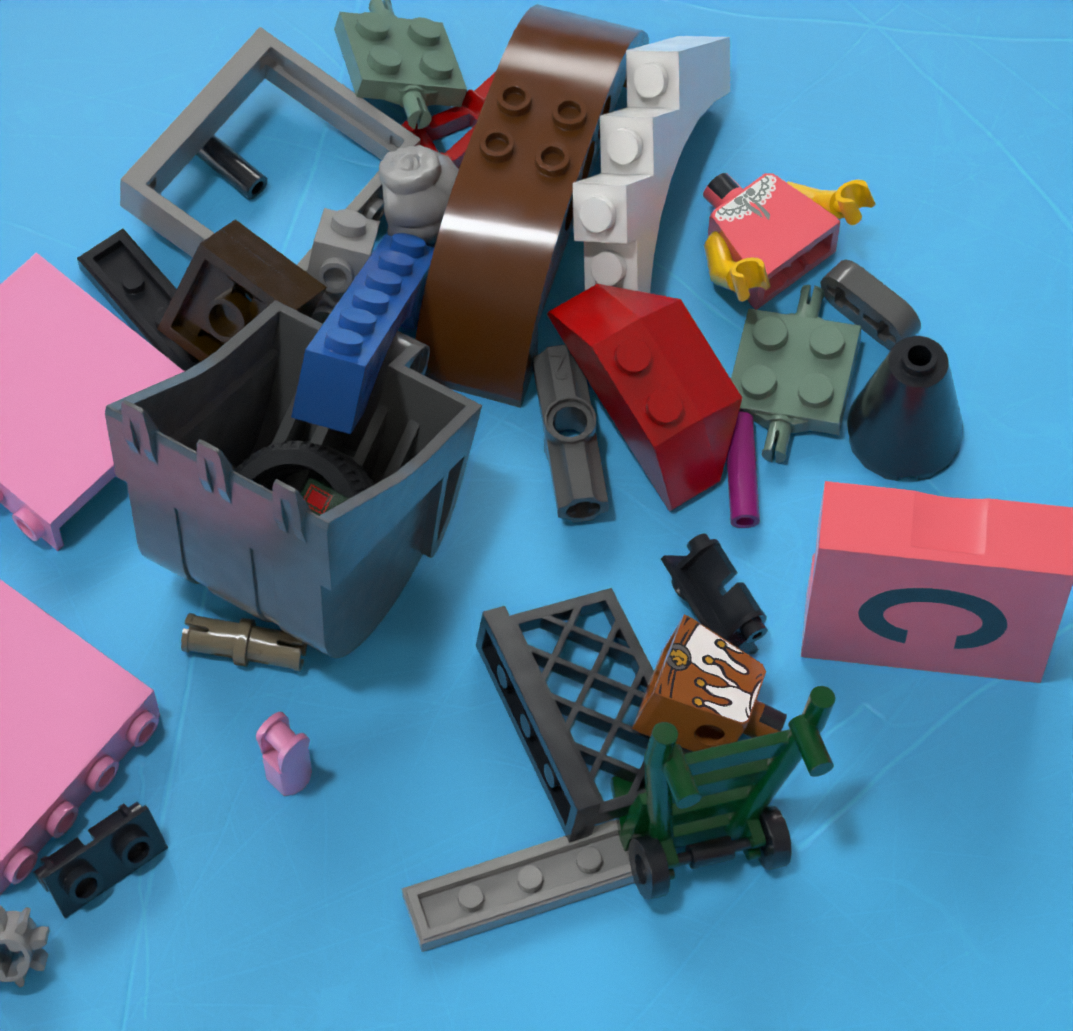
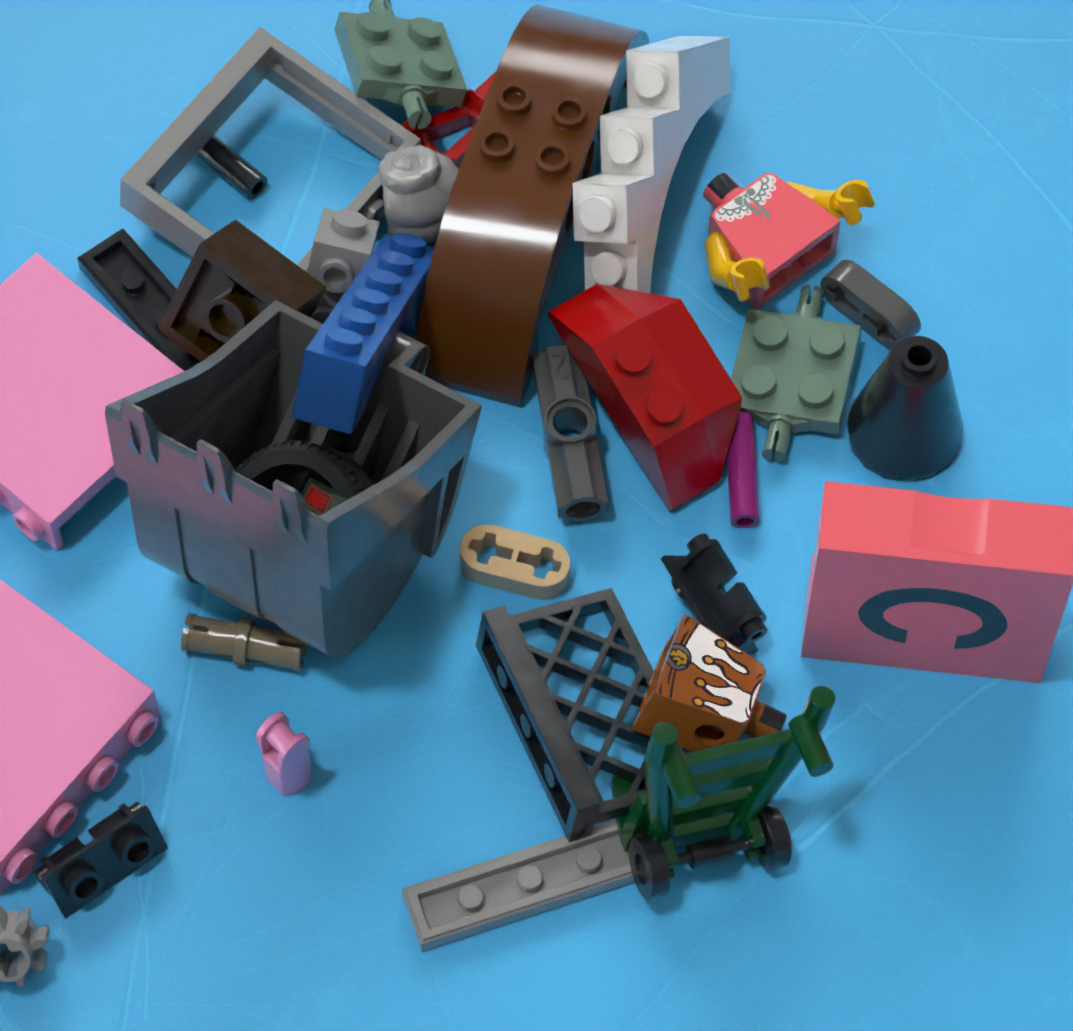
(515, 562): none -> tan beam

